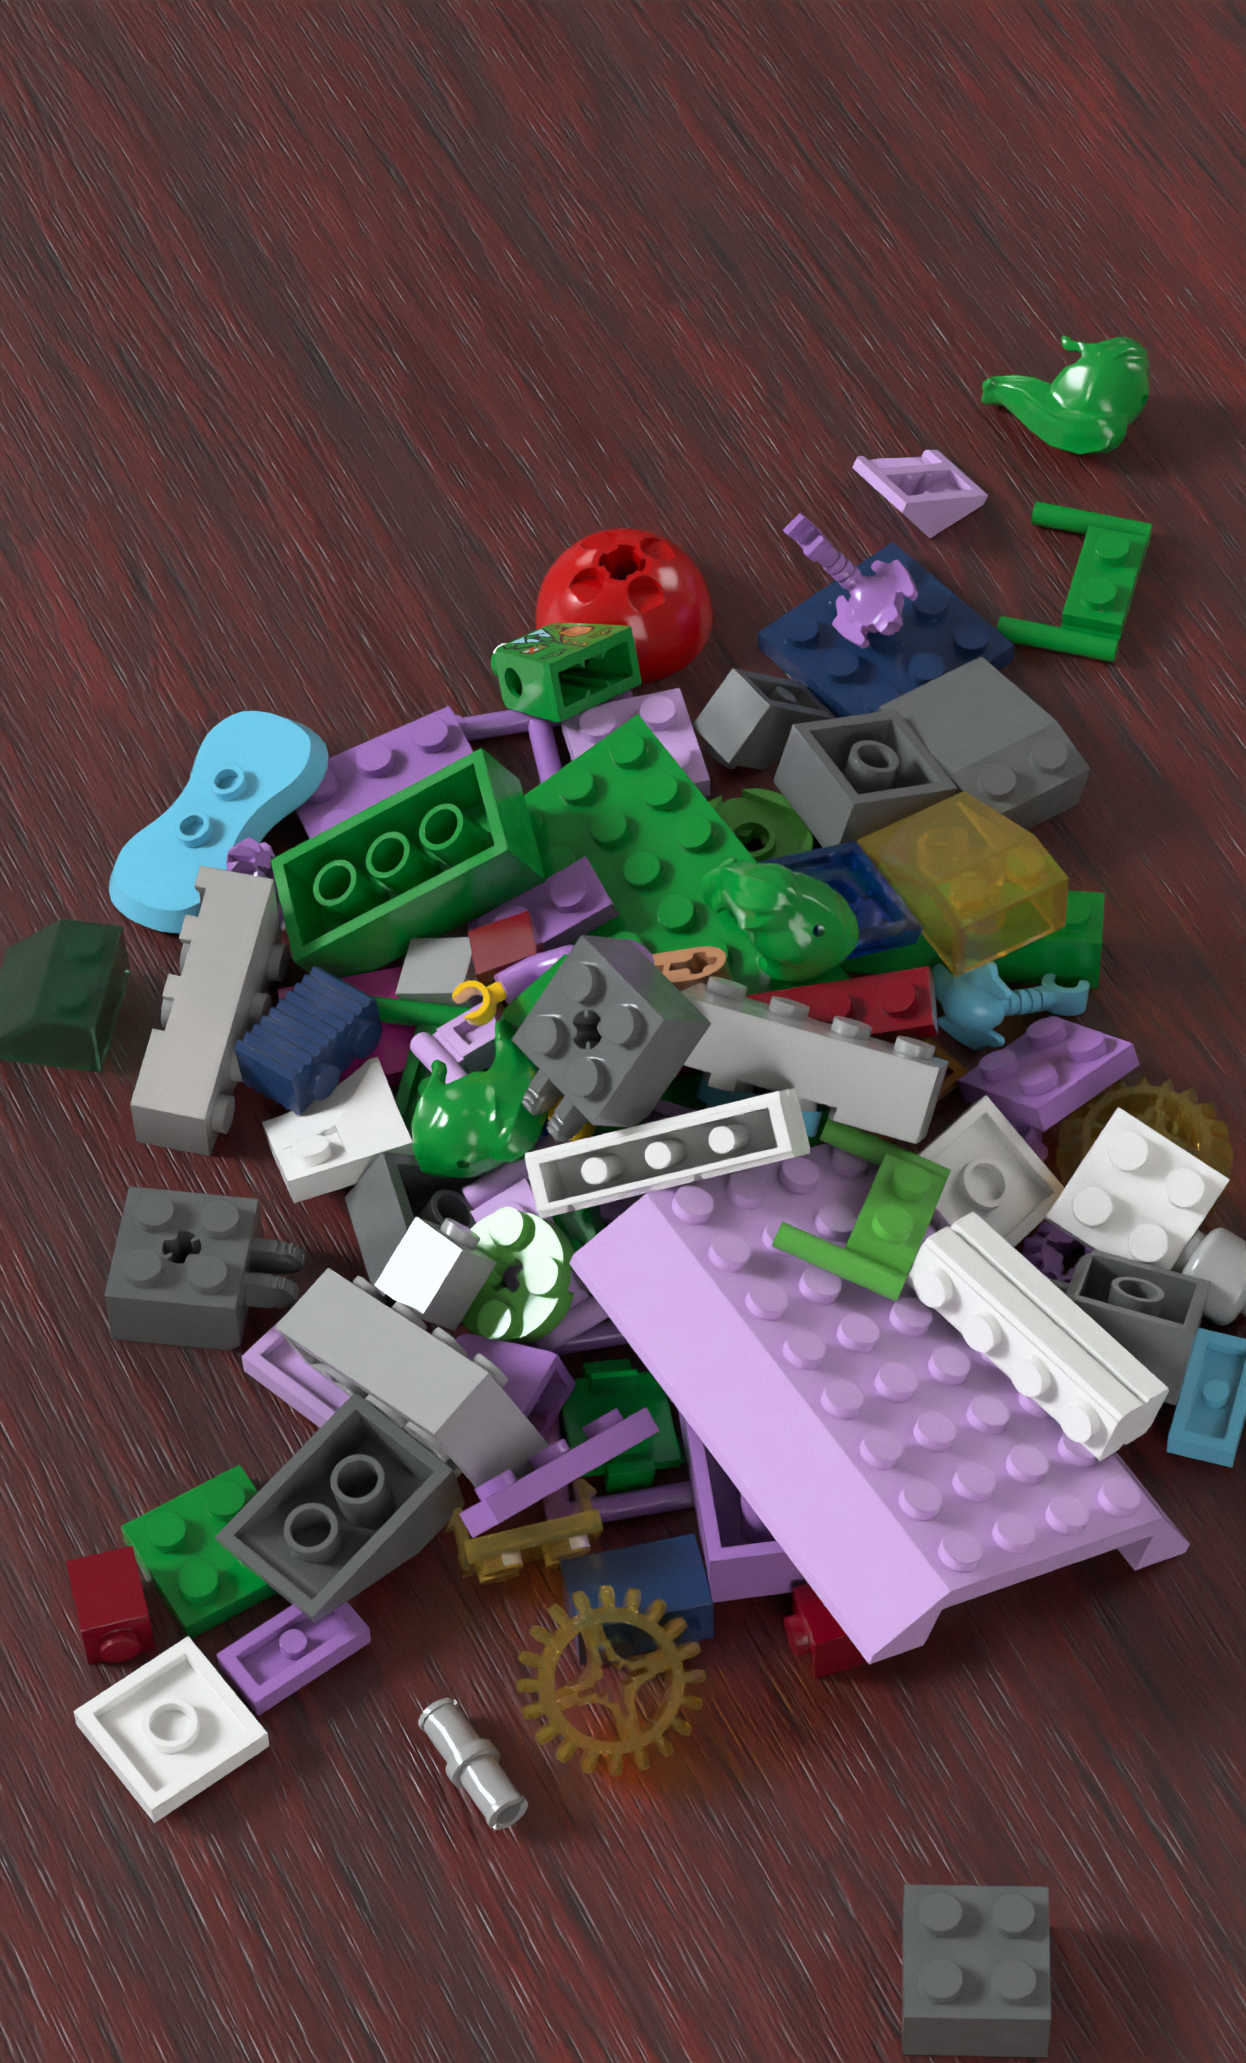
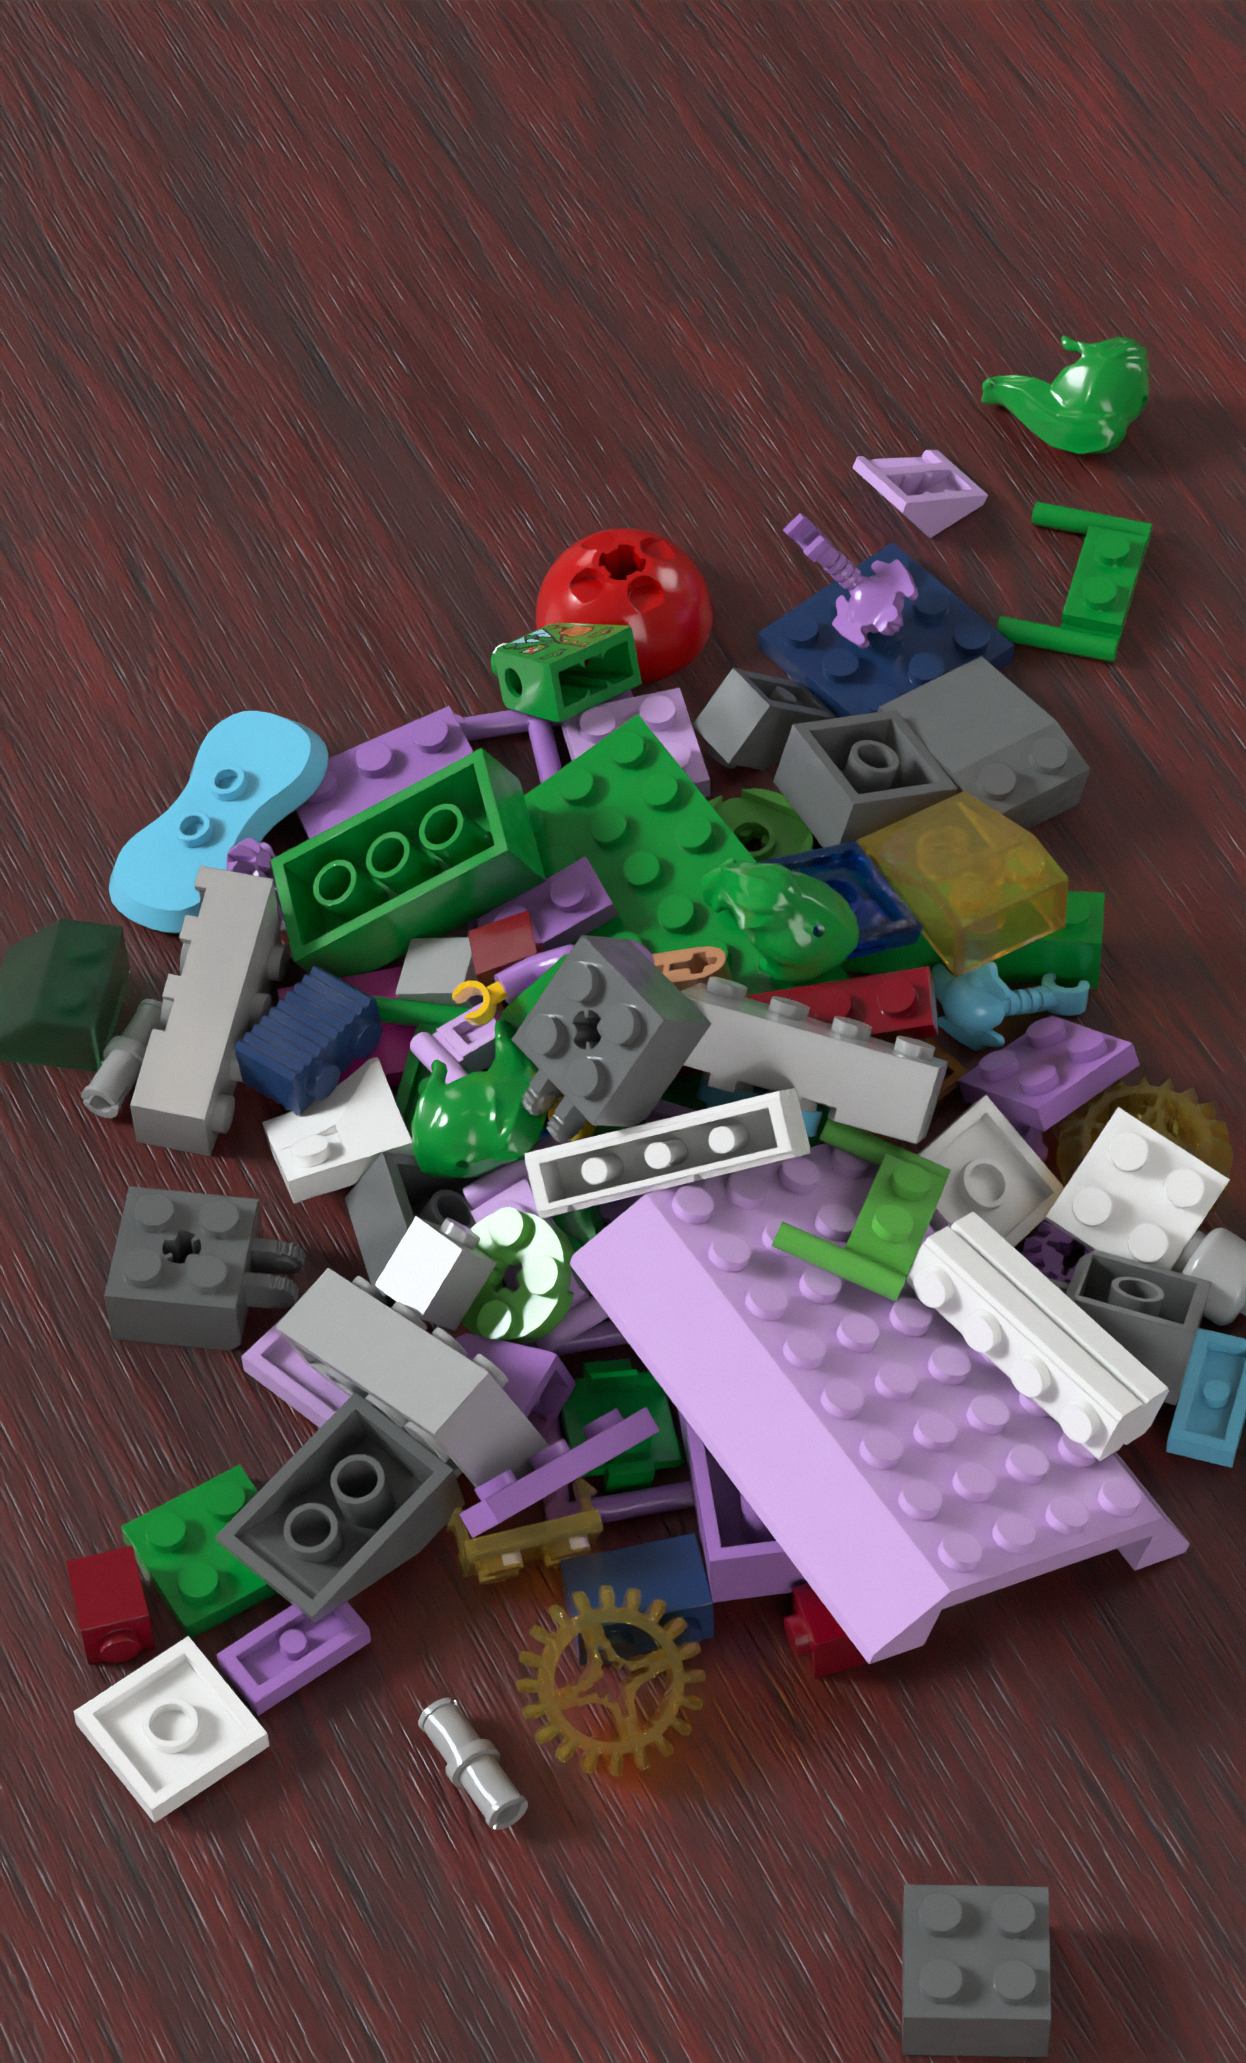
(122, 1062): none -> light grey pin

